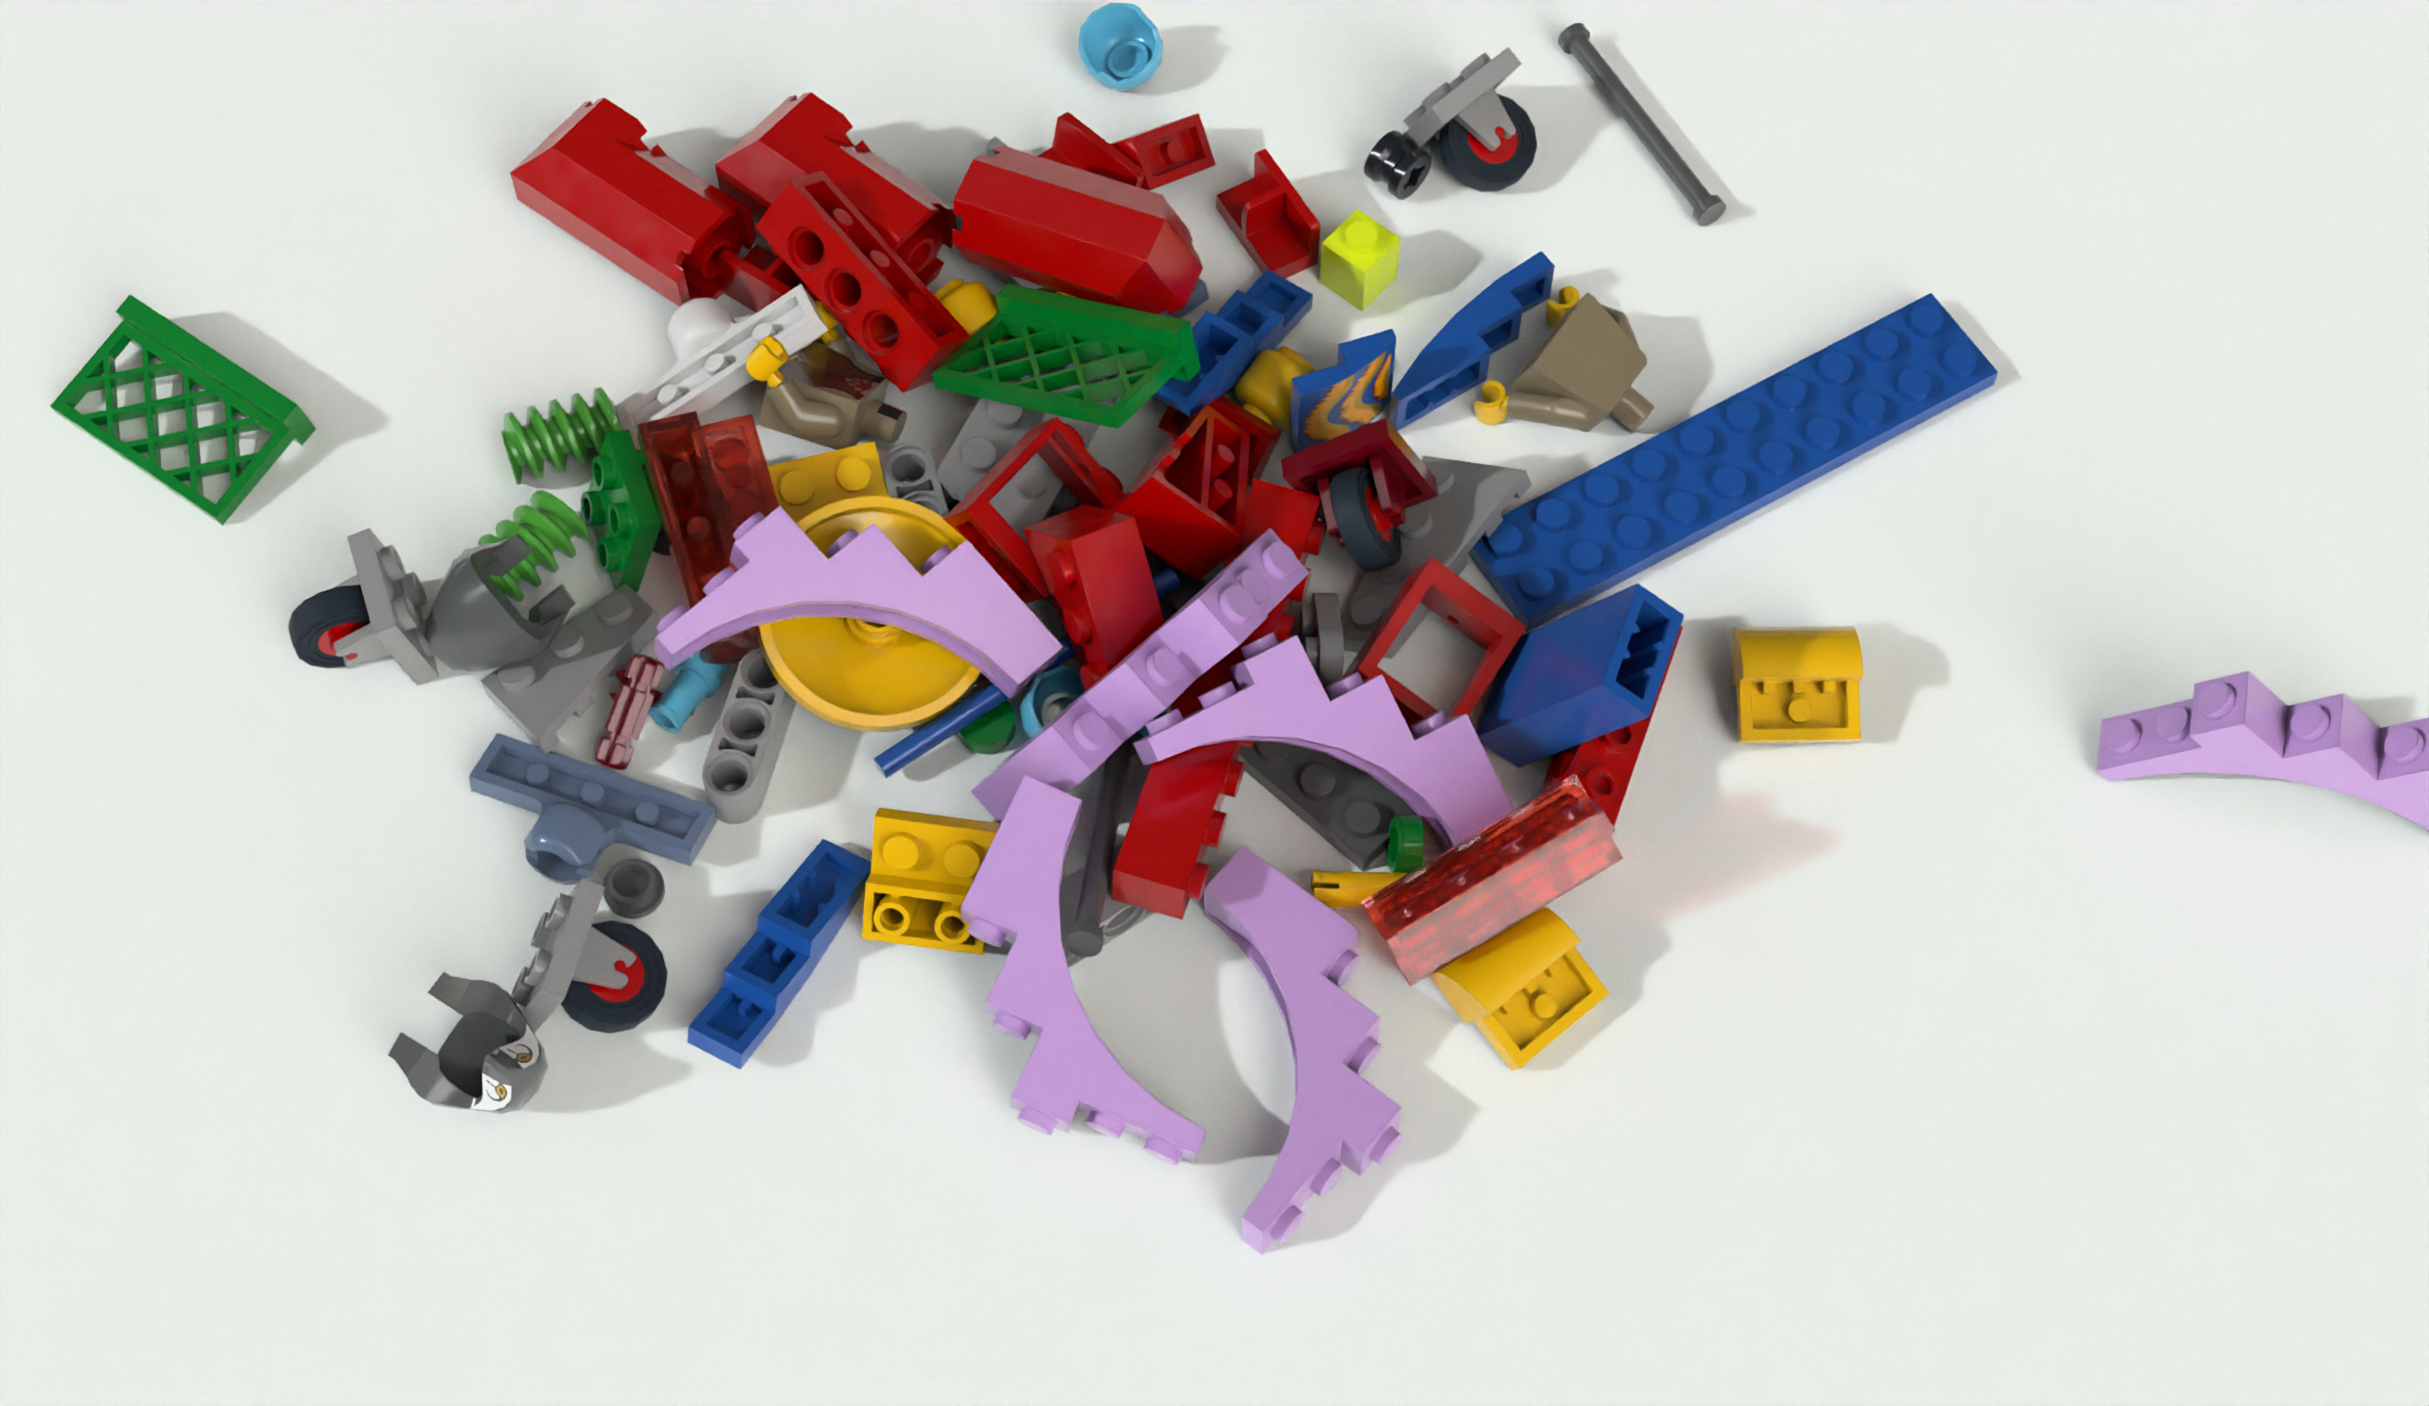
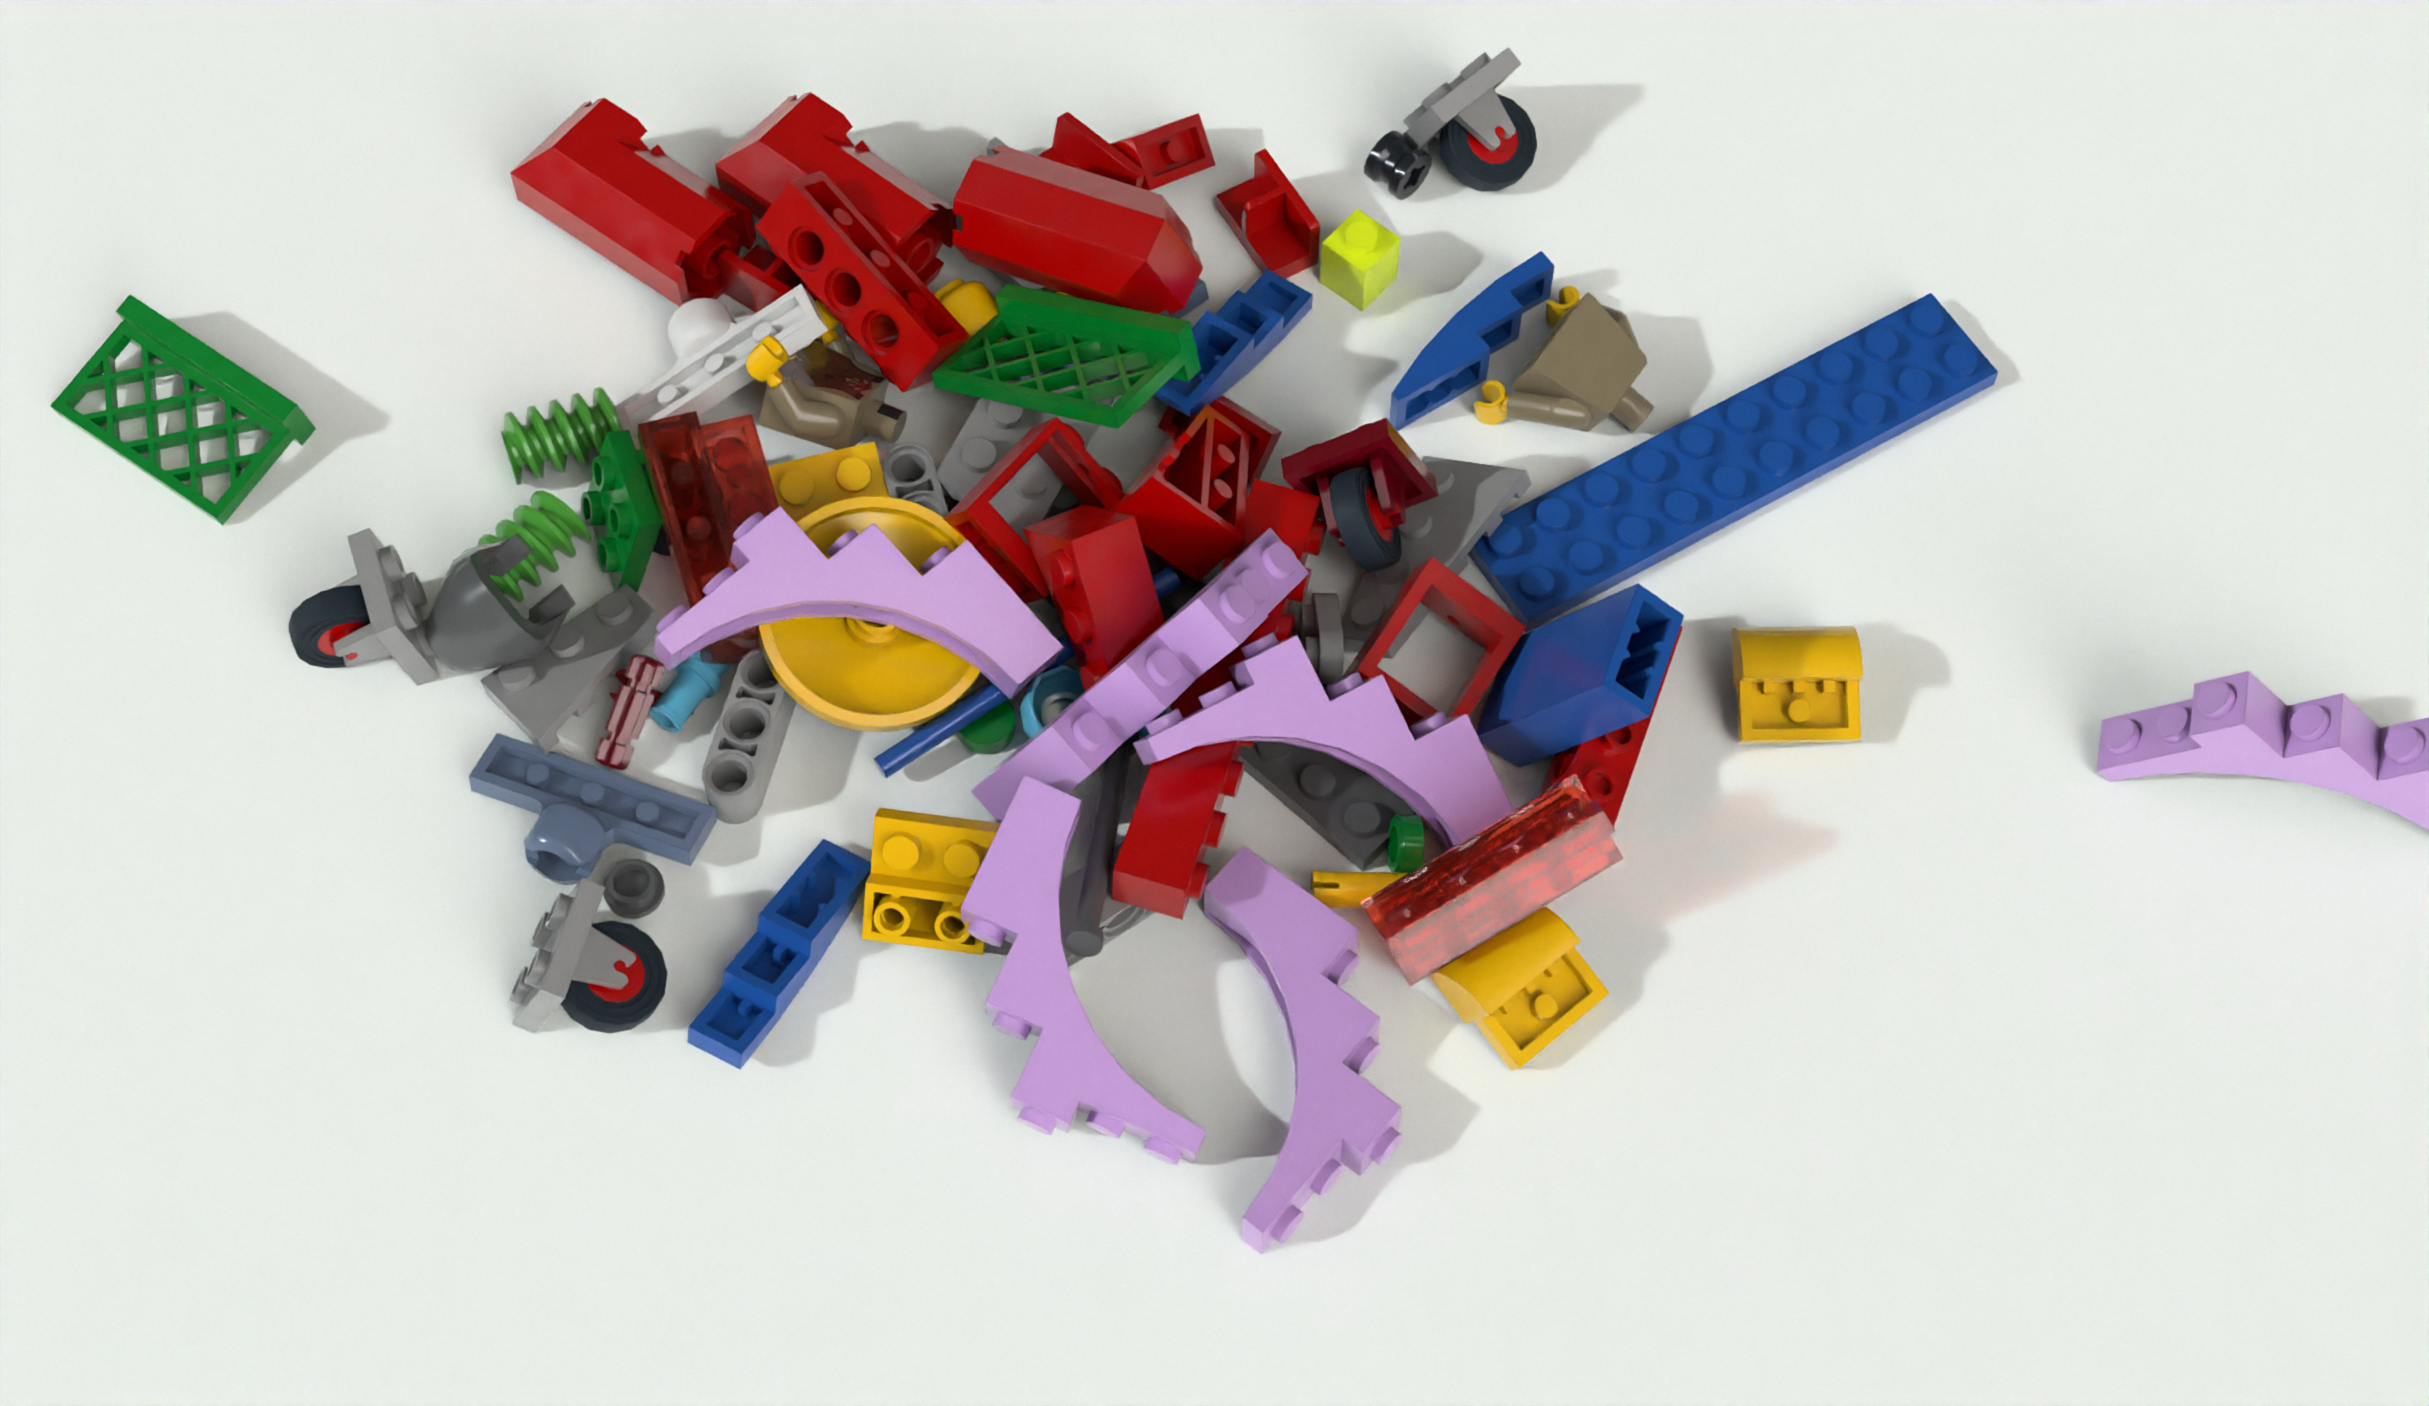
(487, 1059): dark grey piece -> none
(1120, 46): medium azure hair -> none
(1267, 384): yellow head -> none
(1343, 395): slope -> none
(1706, 206): dark grey bar -> none

